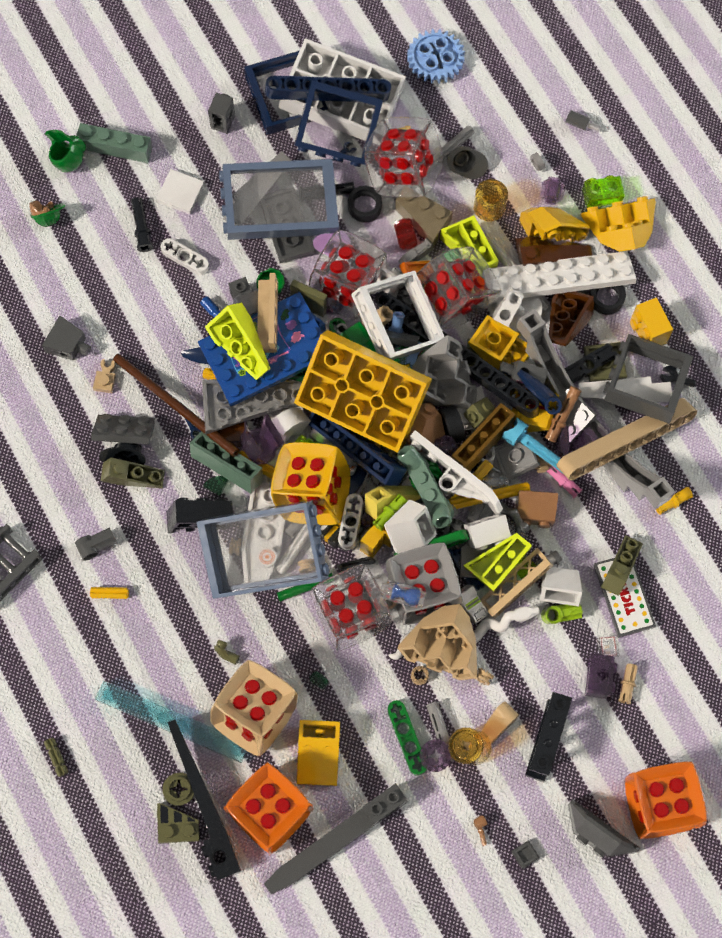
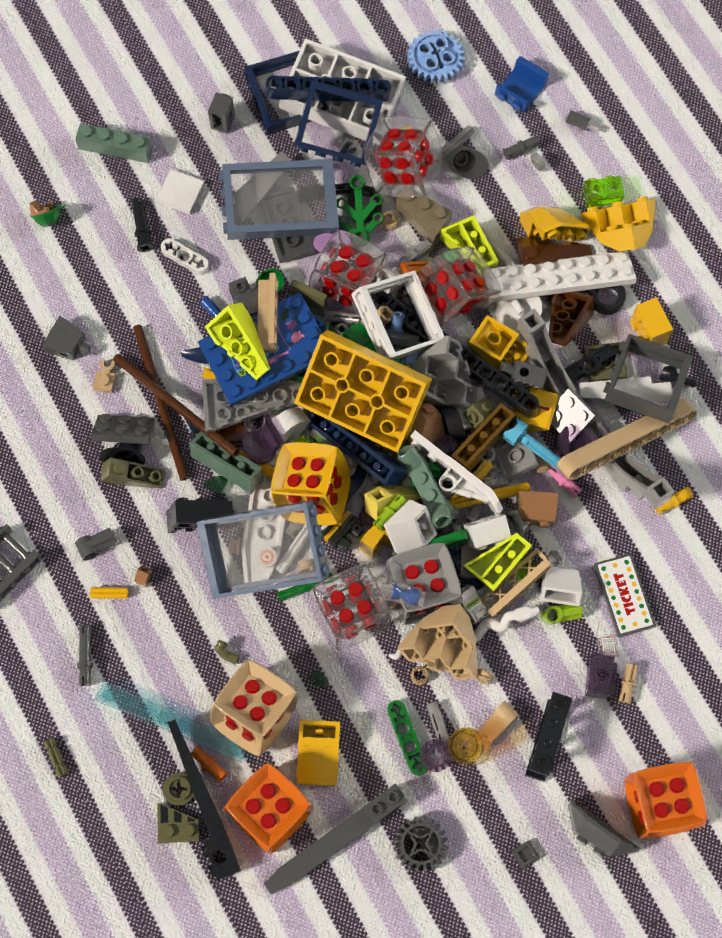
(64, 155): green piece -> none
(85, 655): none -> dark grey pin
(143, 576): none -> medium nougat piece
(162, 406): none -> reddish brown piece
(208, 764): none -> orange pin
(342, 317): none -> light grey pin
(356, 562): black piece -> none
(358, 509): white beam -> none
(360, 214): none -> green plant
(390, 221): none -> tan tile
(405, 234): clear red gear -> none
(413, 837): none -> dark grey gear
(479, 823): medium nougat hand -> none
(490, 200): clear yellow piece -> none
(508, 307): white leg -> none
(521, 147): none -> dark grey pin
(522, 85): none -> blue panel
(542, 392): dark blue piece -> none
(552, 190): clear purple head -> none
(560, 420): medium nougat pin -> none
(622, 565): olive slope -> none

